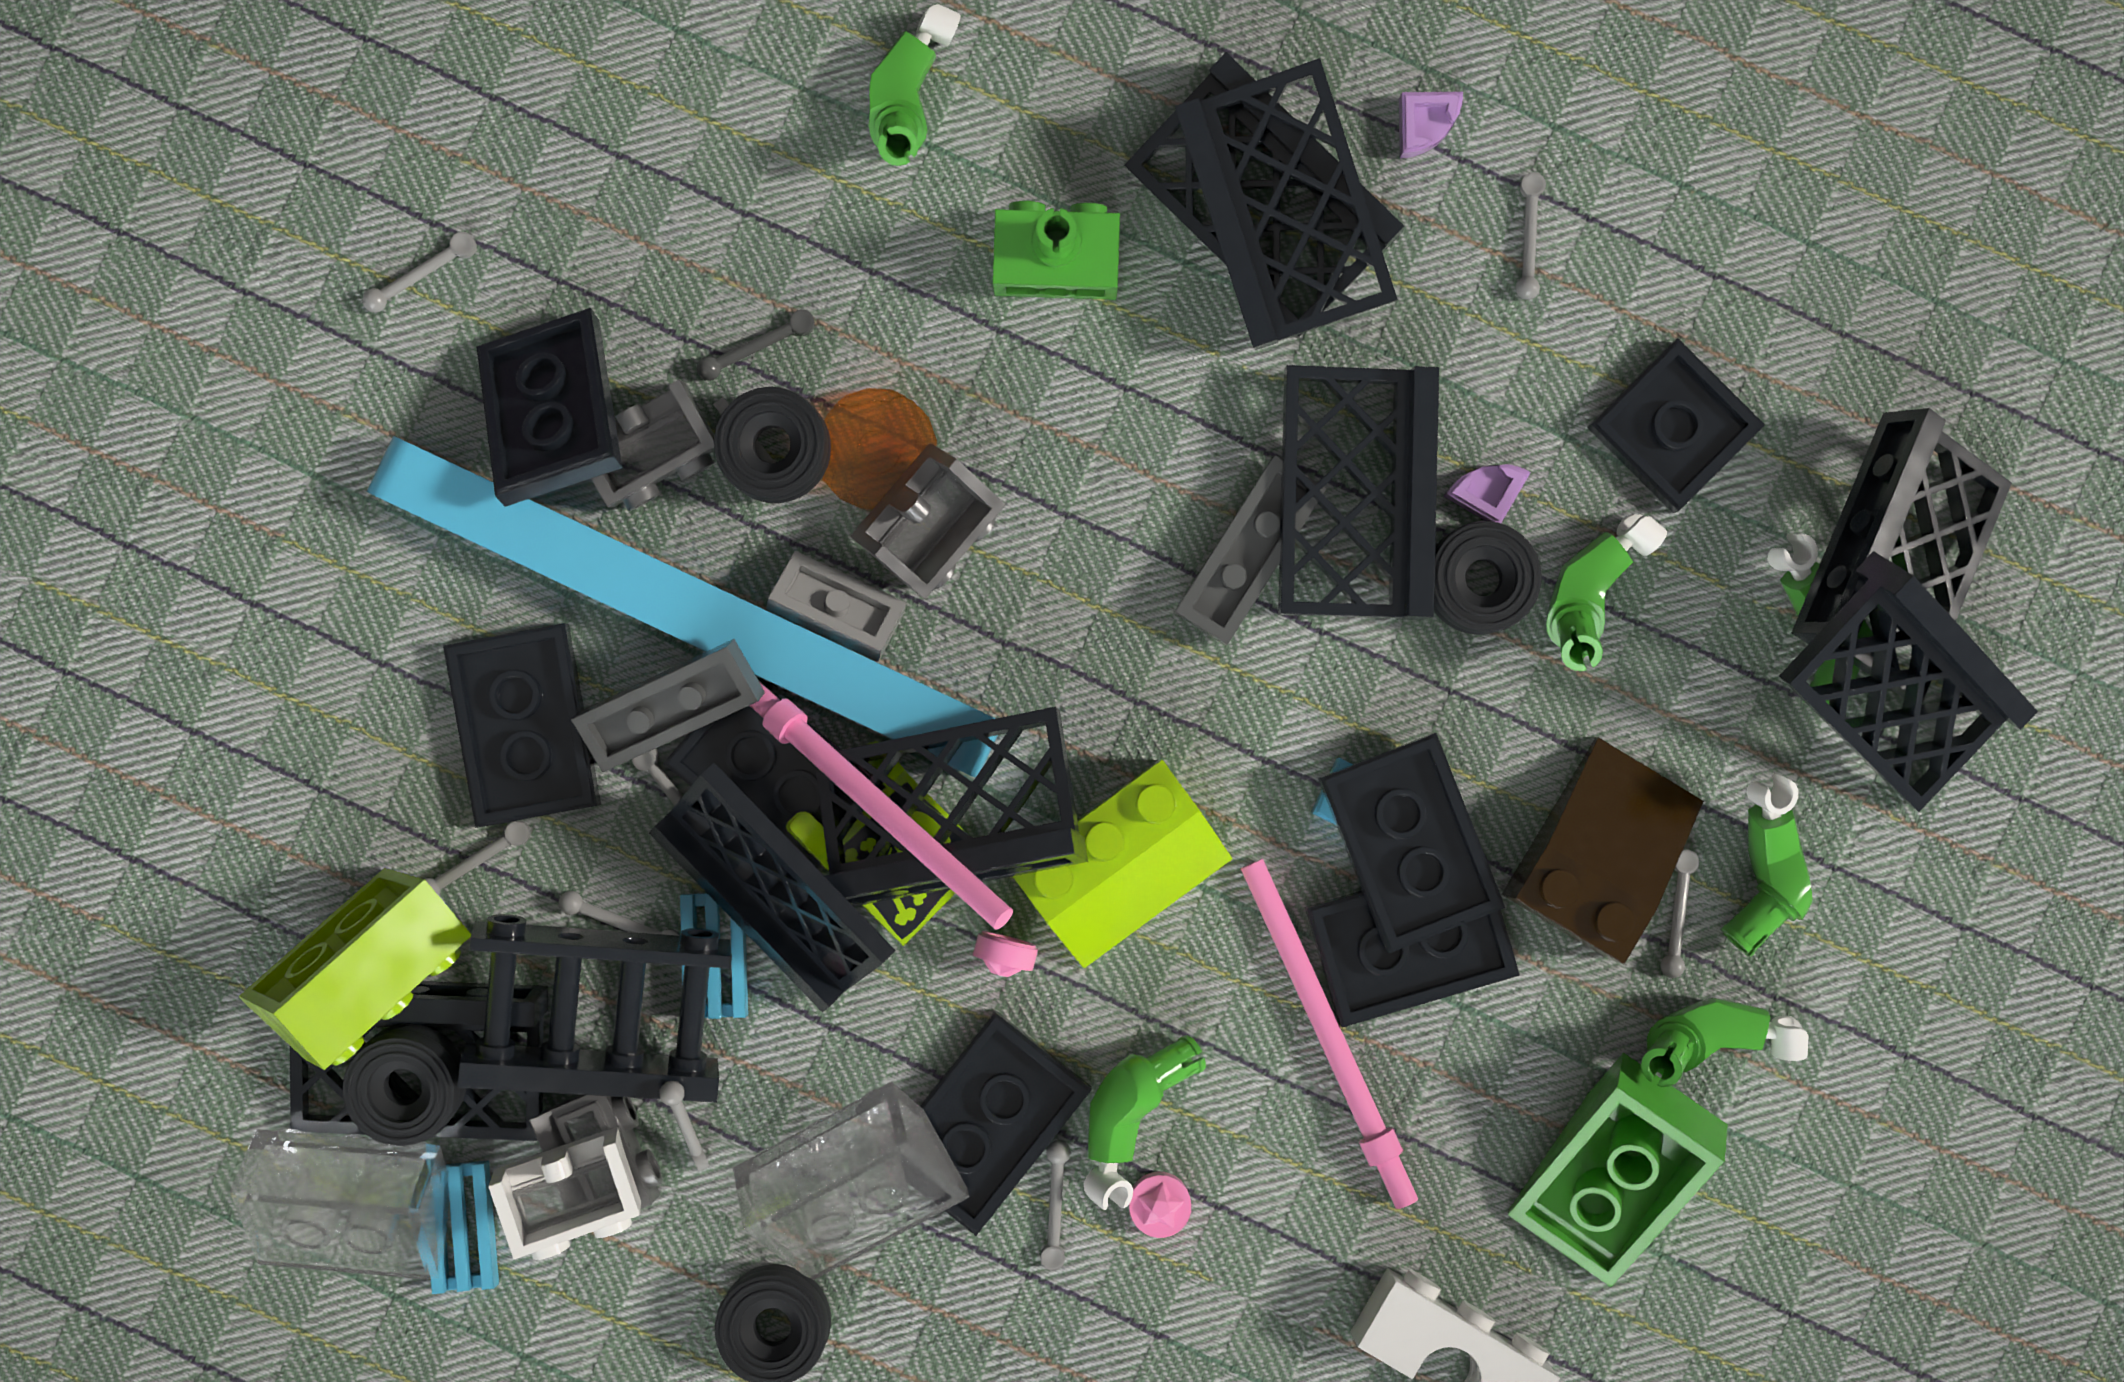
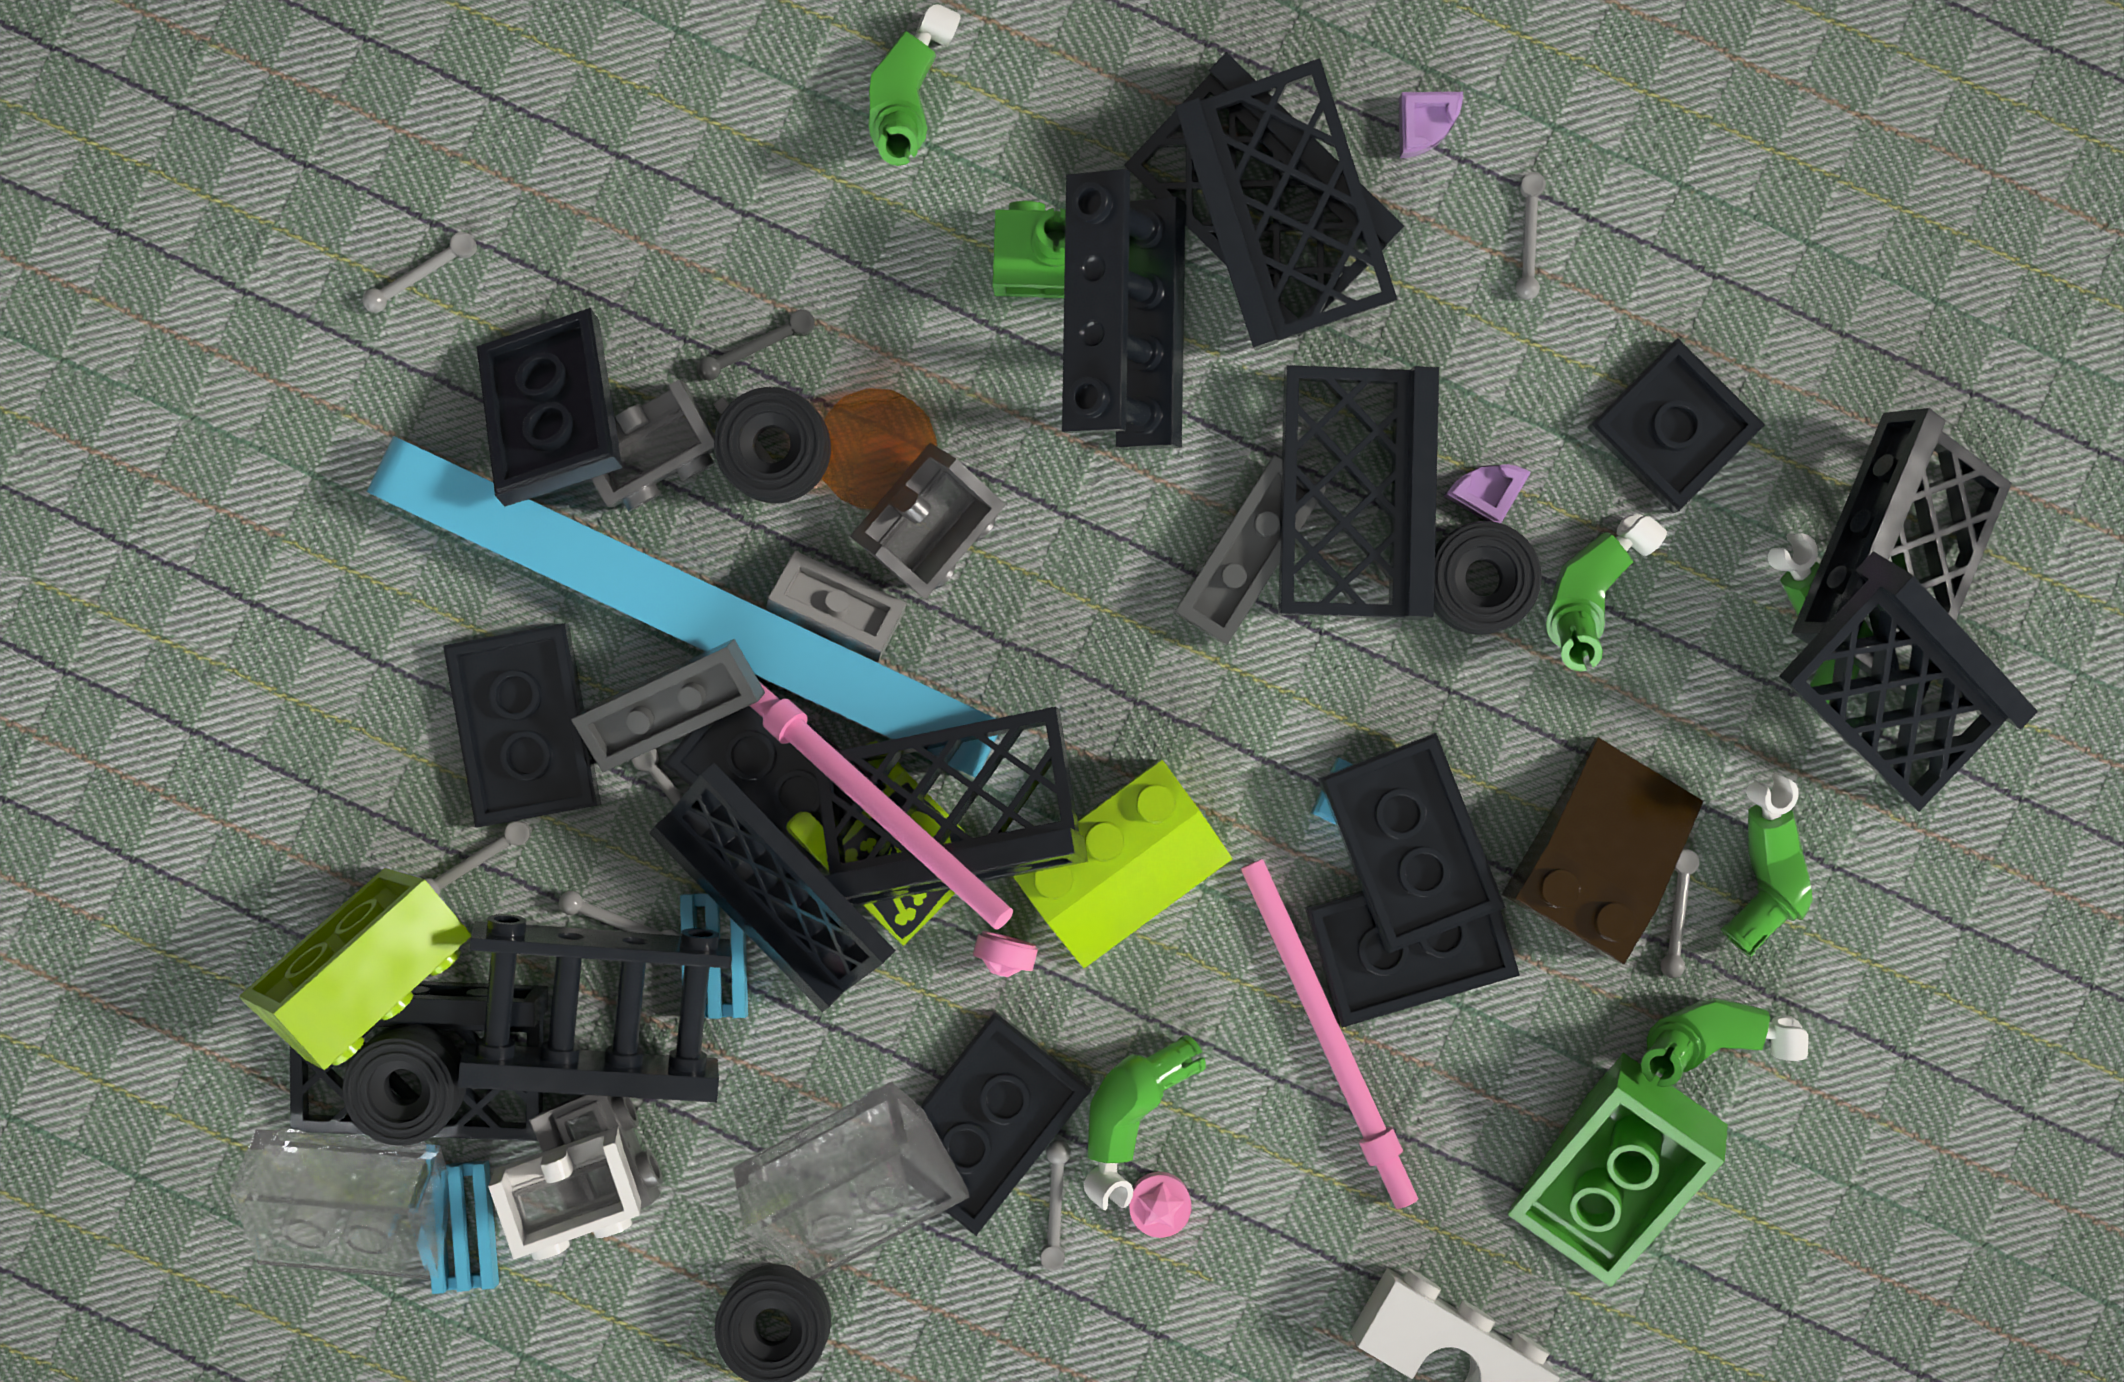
(672, 1095): light grey hinge -> none
(1123, 312): none -> black fence

